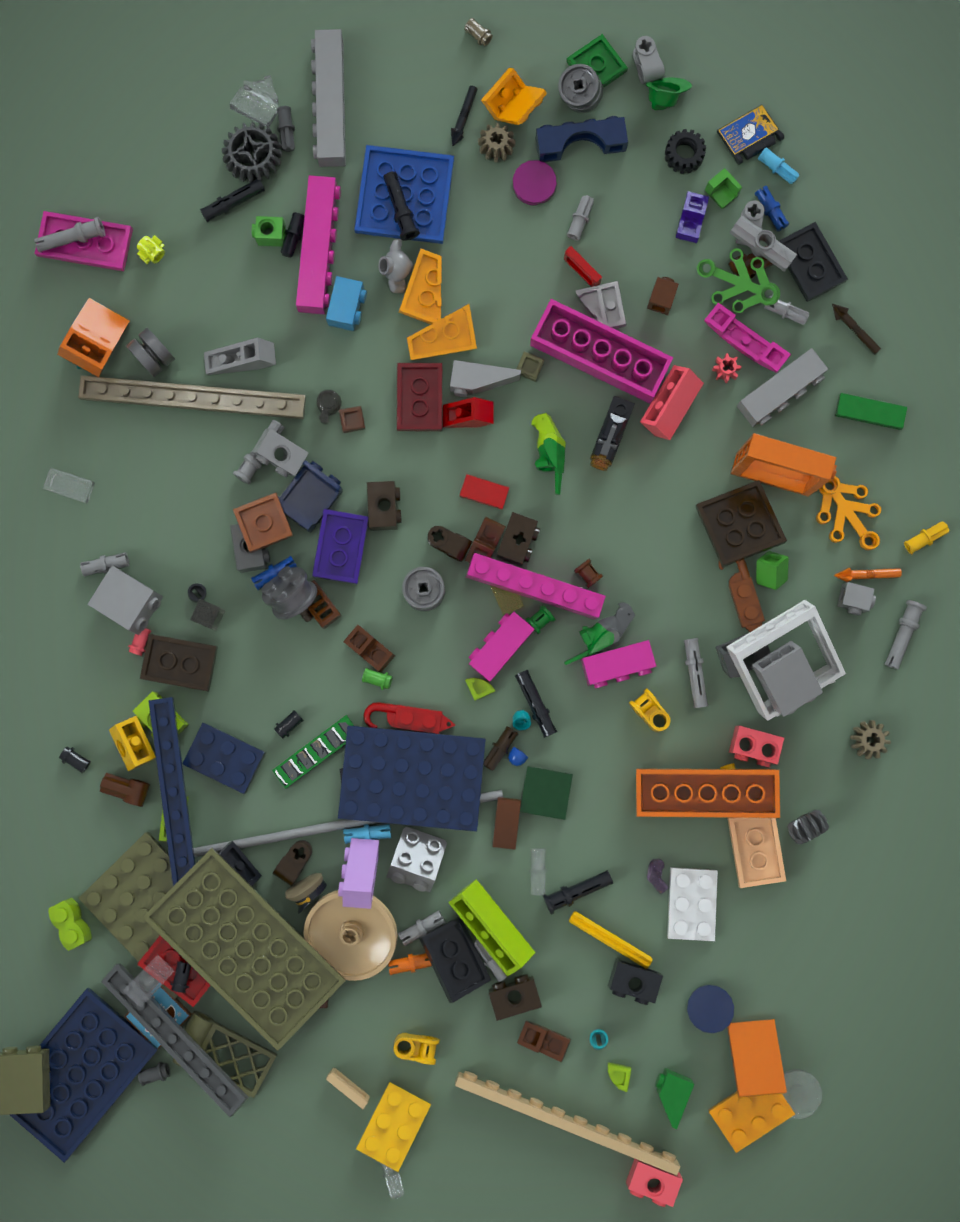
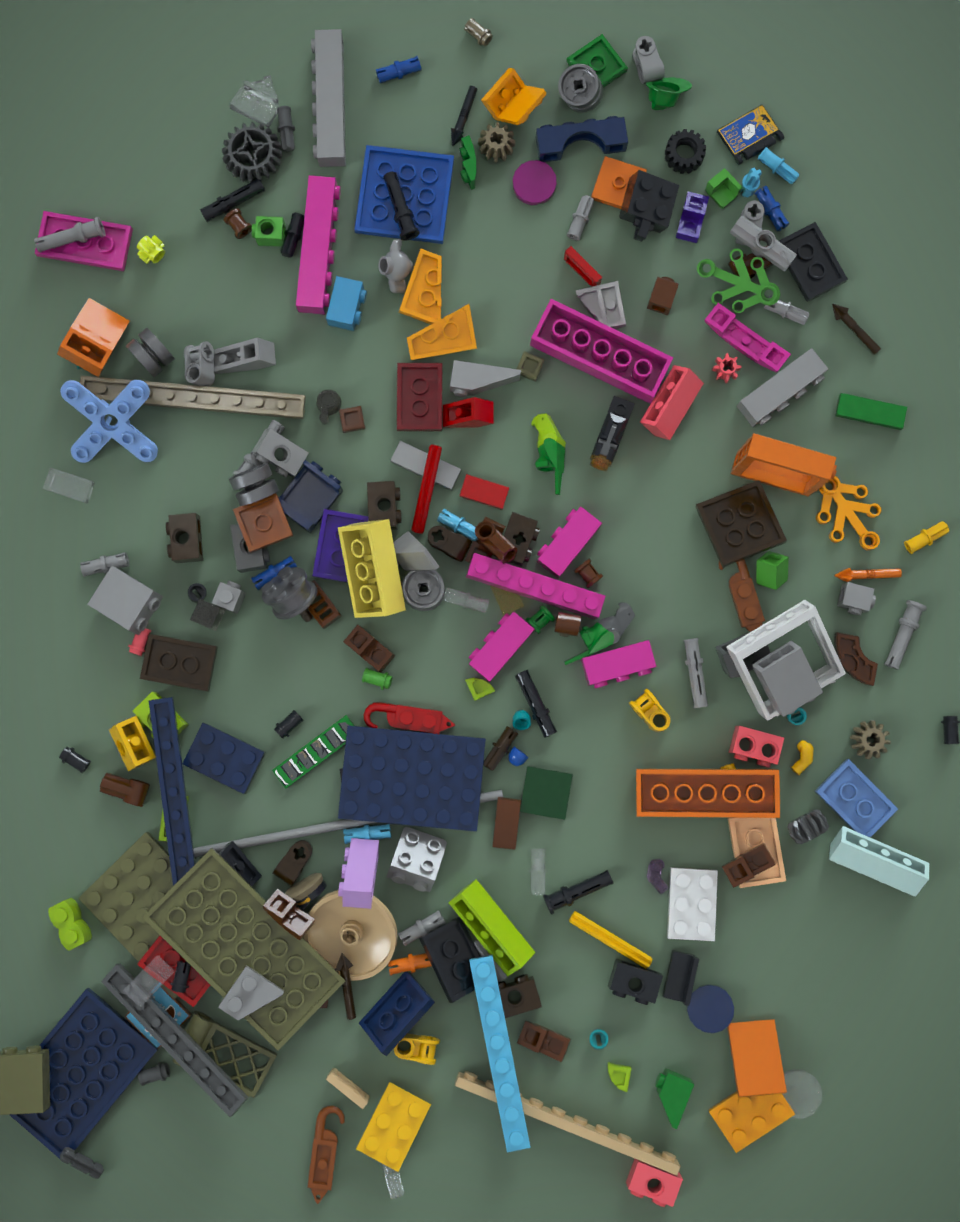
(81, 1162): none -> dark grey axle
(100, 431): none -> light blue piece
(192, 549): none -> dark brown brick
(199, 365): none -> light grey piece
(229, 596): none -> light grey brick
(238, 223): none -> reddish brown bush
(249, 994): none -> light grey wing
(253, 484): none -> flat silver wheel
(287, 915): none -> slope
(323, 1154): none -> dark orange plate
(343, 966): none -> dark brown piece
(371, 568): none -> light yellow brick
(396, 1013): none -> dark blue plate
(398, 69): none -> blue pin
(412, 554): none -> light grey slope
(415, 461): none -> light grey tile
(426, 489): none -> red axle
(458, 524): none -> medium azure axle
(466, 600): none -> clear axle
(468, 171): none -> green slope
(495, 542): none -> reddish brown piece
(499, 1053): none -> medium azure plate
(567, 624): none -> reddish brown piece
(568, 541): none -> dark pink brick
(613, 181): none -> orange plate
(648, 203): none -> black hinge
(681, 977): none -> black panel
(748, 865): none -> reddish brown slope
(751, 182): none -> medium azure axle
(798, 719): none -> teal hinge
(806, 757): none -> yellow arm
(854, 660): none -> reddish brown tile
(856, 799): none -> medium blue plate
(879, 861): none -> light aqua brick
(950, 729): none -> black pin

